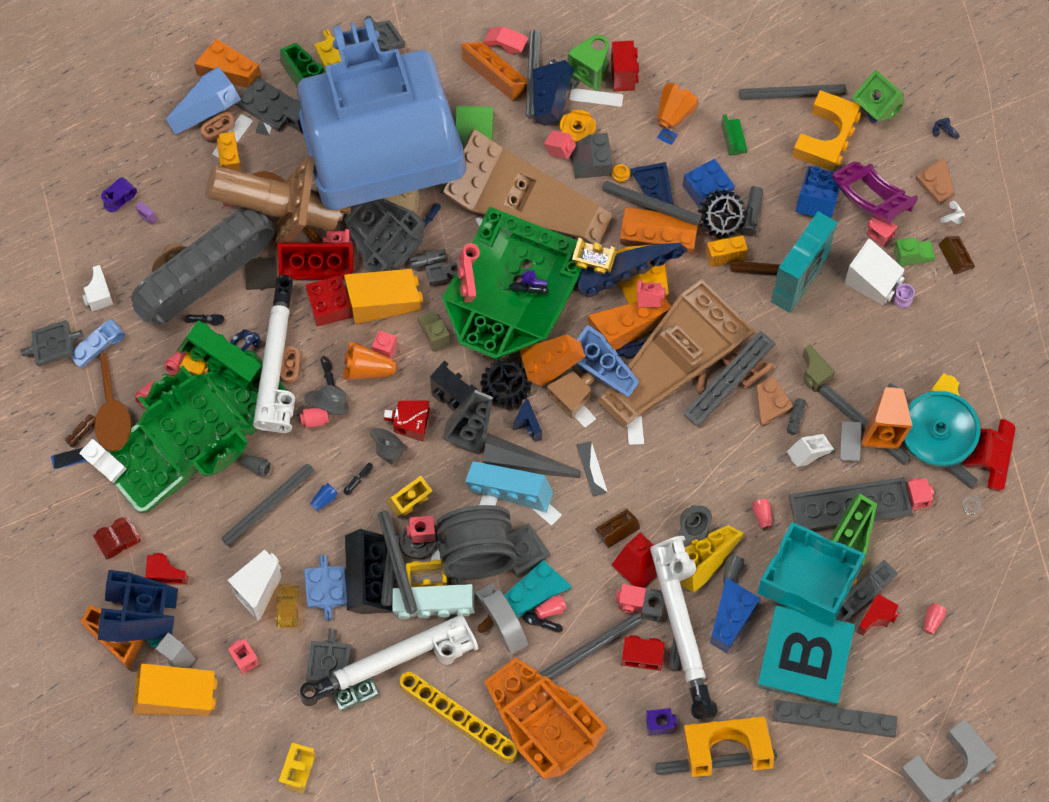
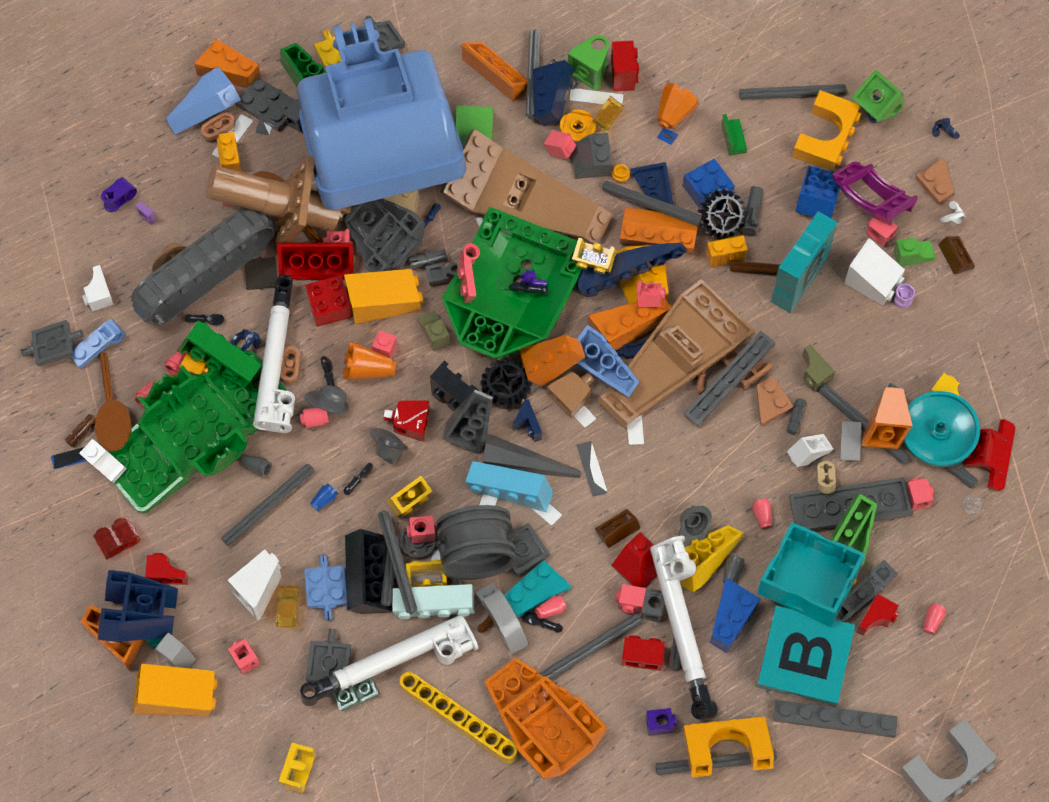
(510, 40): coral slope -> none
(608, 113): none -> clear yellow slope
(829, 477): none -> tan beam

